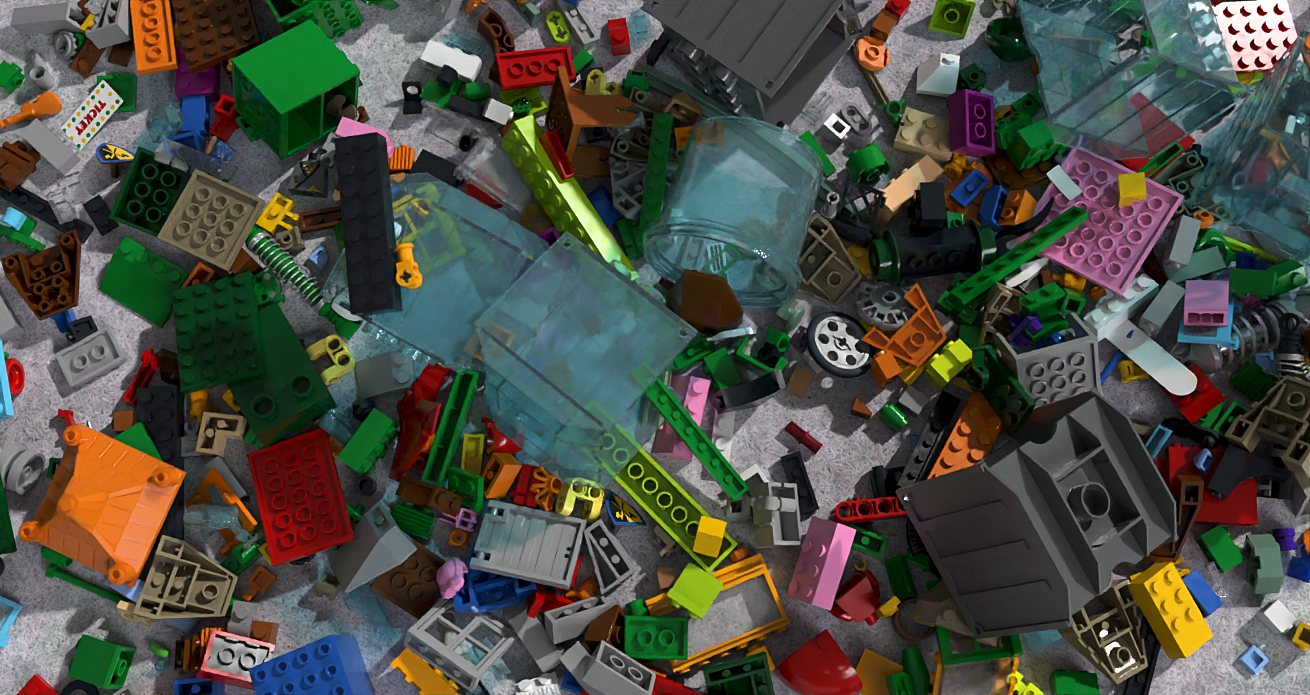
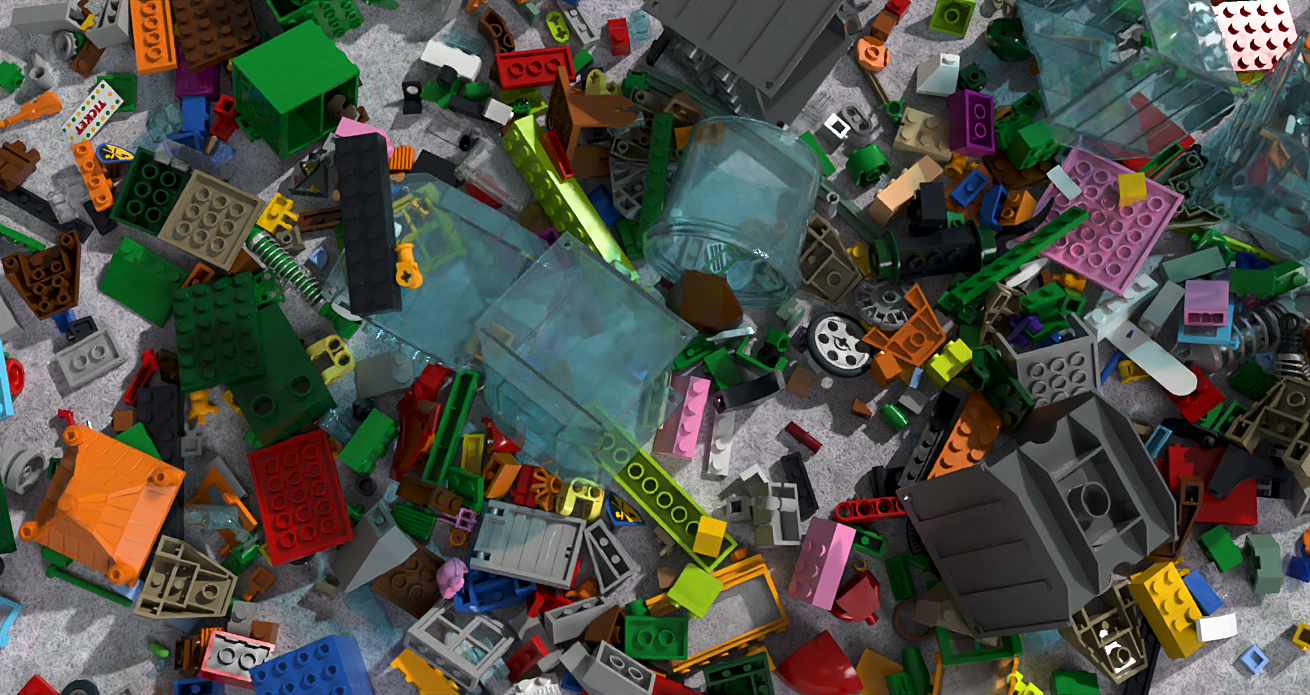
(18, 222): medium azure leg -> none
(51, 146): light grey brick -> none
(94, 176): none -> orange bracket
(101, 662): green slope -> none
(121, 53): reddish brown plate -> none
(126, 609): tan plate -> none
(216, 429): tan brick -> none
(526, 658): none -> red plate
(696, 440): green plate -> none
(855, 229): black piece -> none
(888, 607): yellow plate -> none
(915, 377): none -> light blue tile
(1096, 292): orange plate -> none
(1153, 269): reddish brown piece -> none
(1181, 242): light grey brick -> none
(1204, 216): orange plate -> none
(1204, 461): medium blue slope -> none
(1216, 627): none -> white slope
(1276, 617): white brick -> none
(1285, 538): dark purple wheel -> none

